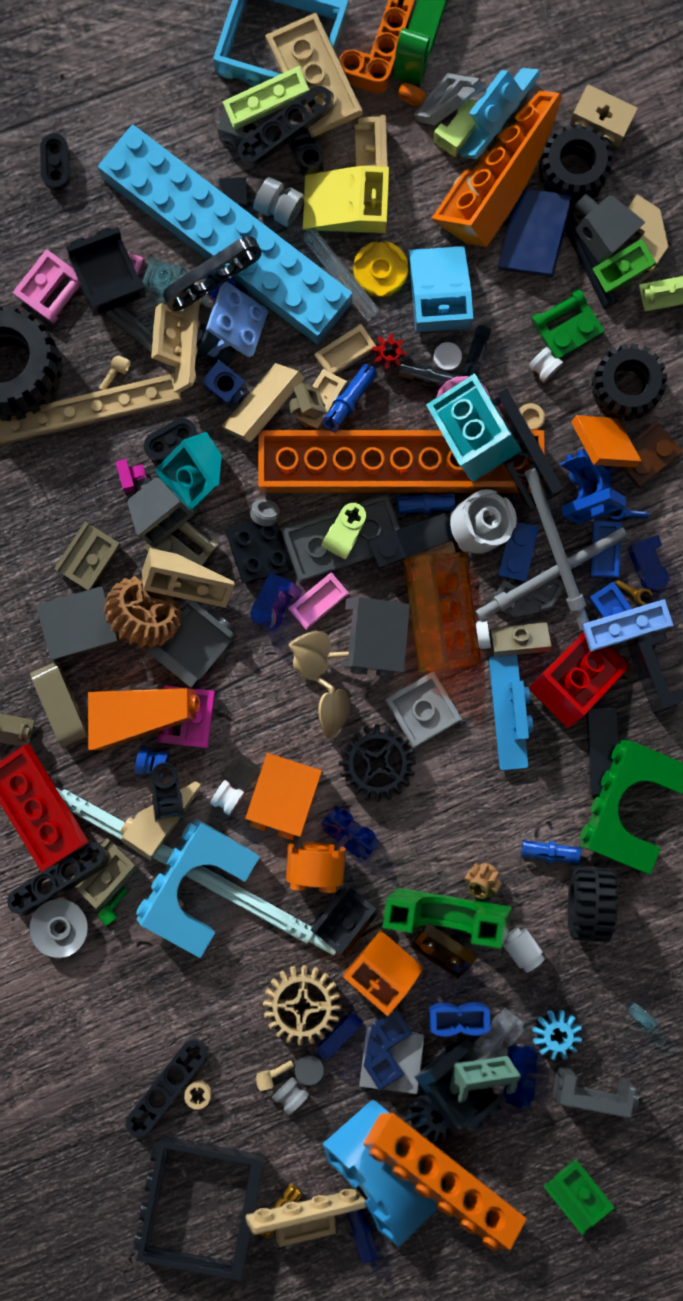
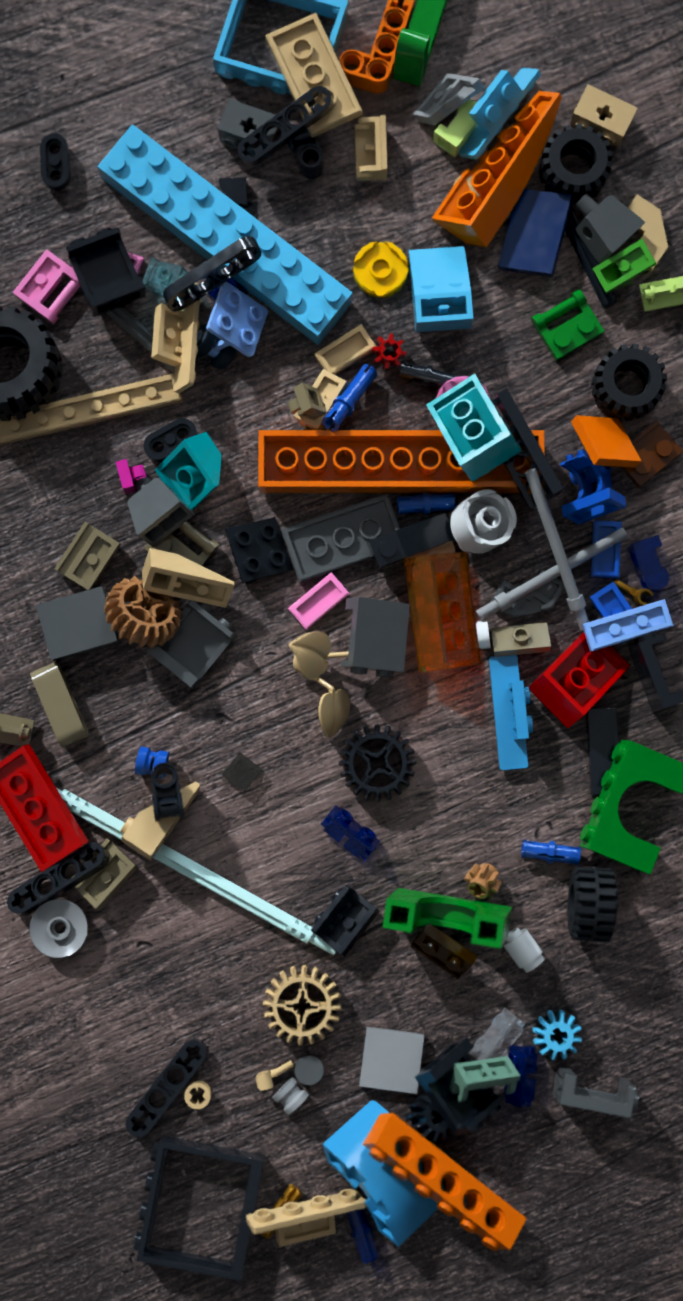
(107, 914): green hand -> none
(118, 364): tan hand -> none
(133, 714): orange slope -> none
(195, 732): dark pink plate -> none
(199, 847): medium azure arch -> none
(220, 374): dark blue brick -> none
(226, 797): white wheel -> none
(263, 402): tan tile -> none
(264, 512): light grey tile -> none
(266, 98): yellowish green tile -> none
(273, 601): clear blue leg -> none
(277, 201): light grey wheel -> none
(283, 796): orange brick -> none
(315, 866): orange brick -> none
(339, 1036): clear blue beam -> none
(340, 273): clear axle -> none
(342, 534): yellowish green piece -> none
(347, 200): light yellow slope -> none
(378, 1060): dark blue tile -> none
(383, 972): orange slope -> none
(411, 94): orange tile -> none
(423, 709): light grey tile -> none
(447, 357): white tile -> none
(468, 1018): blue brick -> none
(477, 350): black axle -> none
(518, 553): blue plate -> none
(533, 415): tan tile -> none
(545, 364): white wheel -> none
(578, 1196): green plate -> none
(629, 513): blue hand -> none
(642, 1016): clear light blue tile -> none

